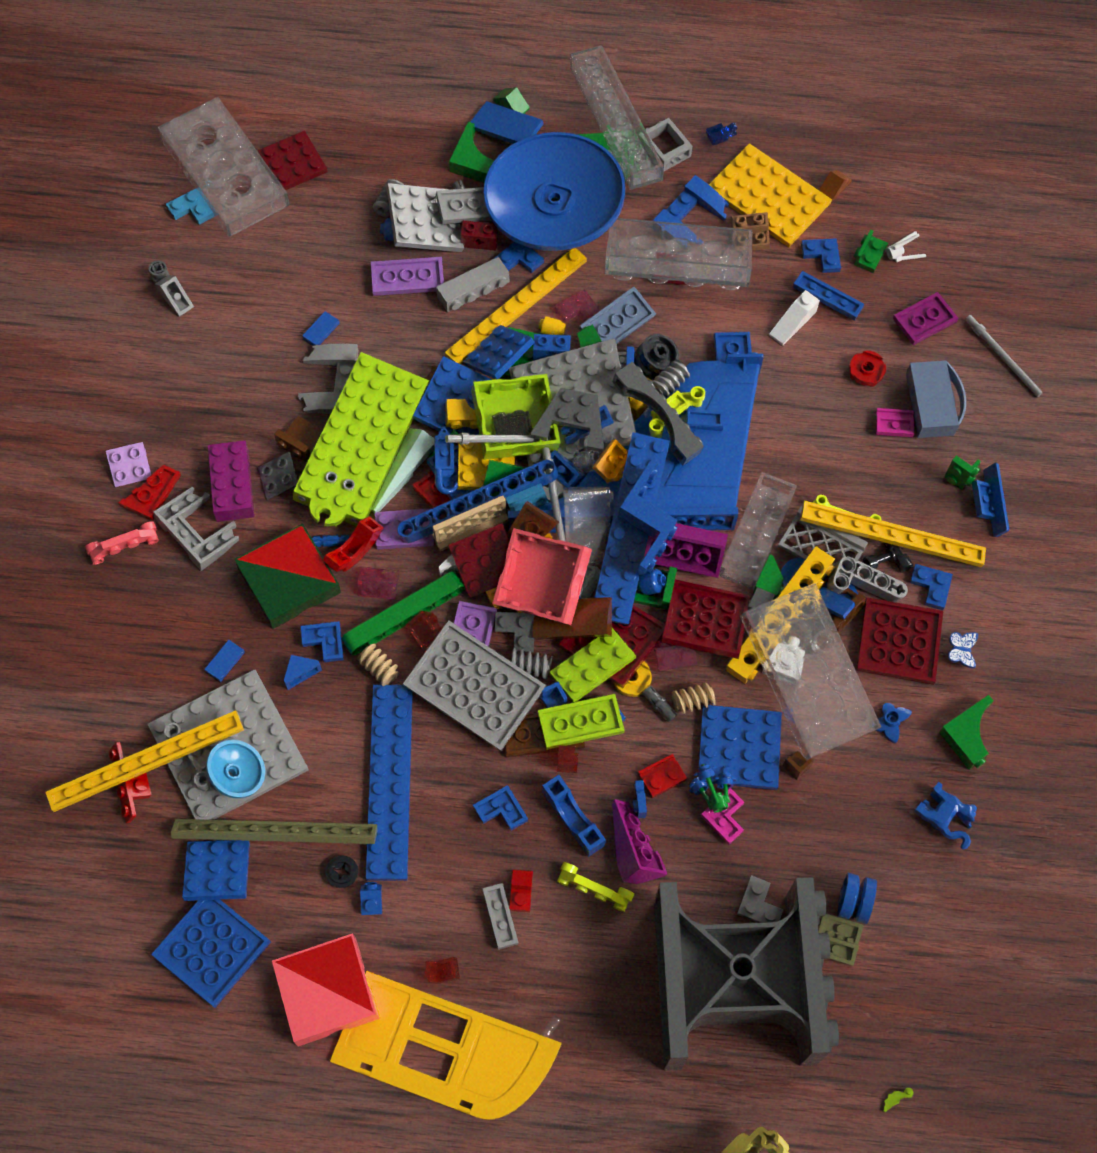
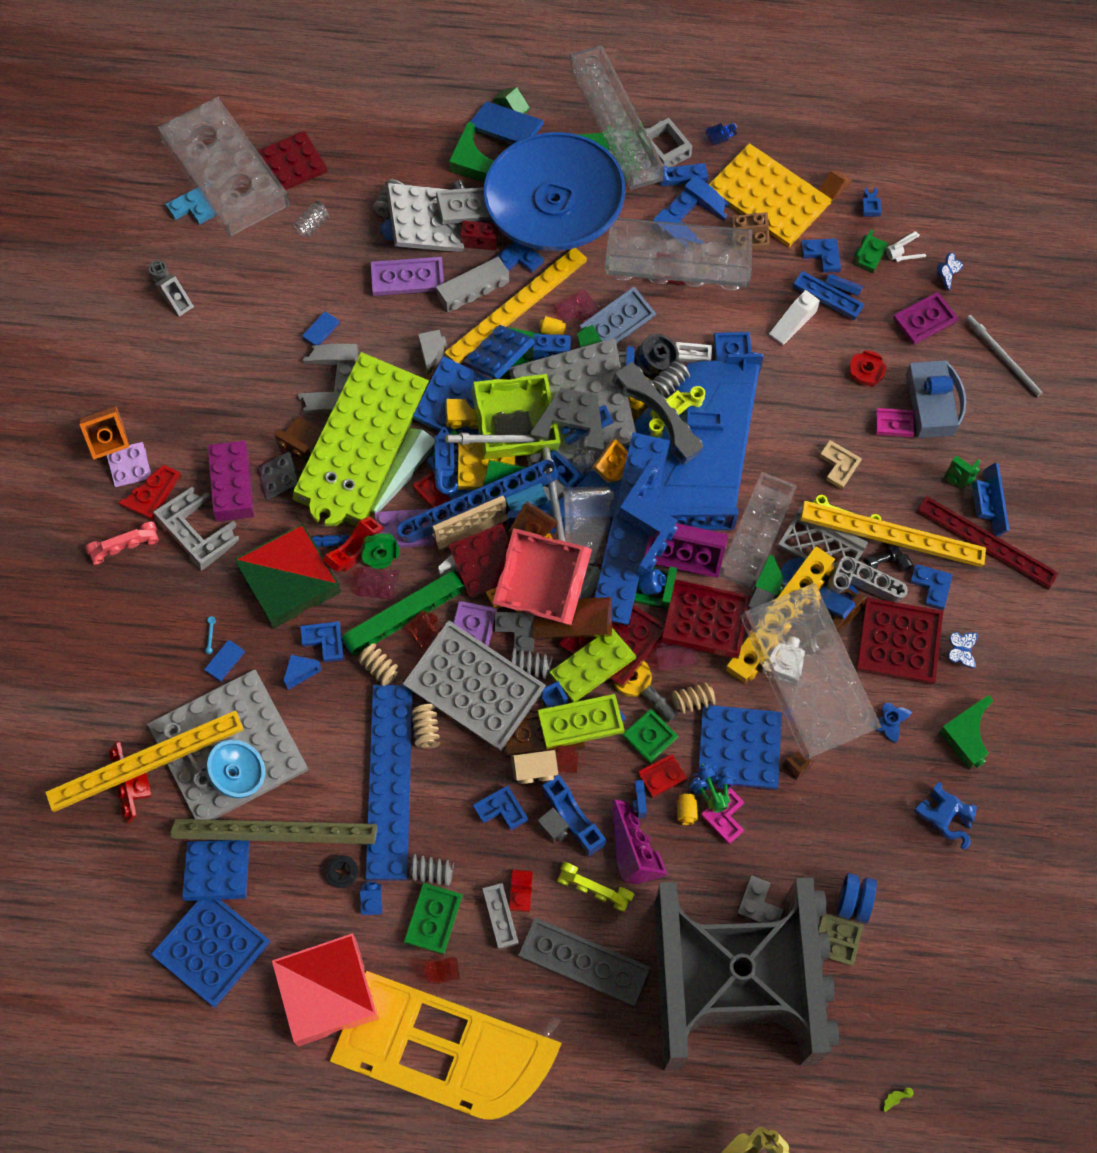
(104, 432): none -> orange slope
(211, 620): none -> dark azure hinge
(311, 218): none -> clear piece
(376, 542): none -> green plate
(424, 726): none -> tan piece
(431, 870): none -> light grey piece
(432, 348): none -> light grey slope
(433, 918): none -> green plate
(534, 765): none -> tan brick
(553, 826): none -> dark grey brick
(584, 962): none -> dark grey plate
(650, 736): none -> green plate
(683, 174): none -> blue plate
(687, 809): none -> yellow brick
(693, 355): none -> white tile
(844, 284): none -> blue tile
(844, 463): none -> tan plate
(870, 204): none -> blue plate
(938, 385): none -> blue brick
(948, 268): none -> blue animal
(994, 546): none -> dark red tile

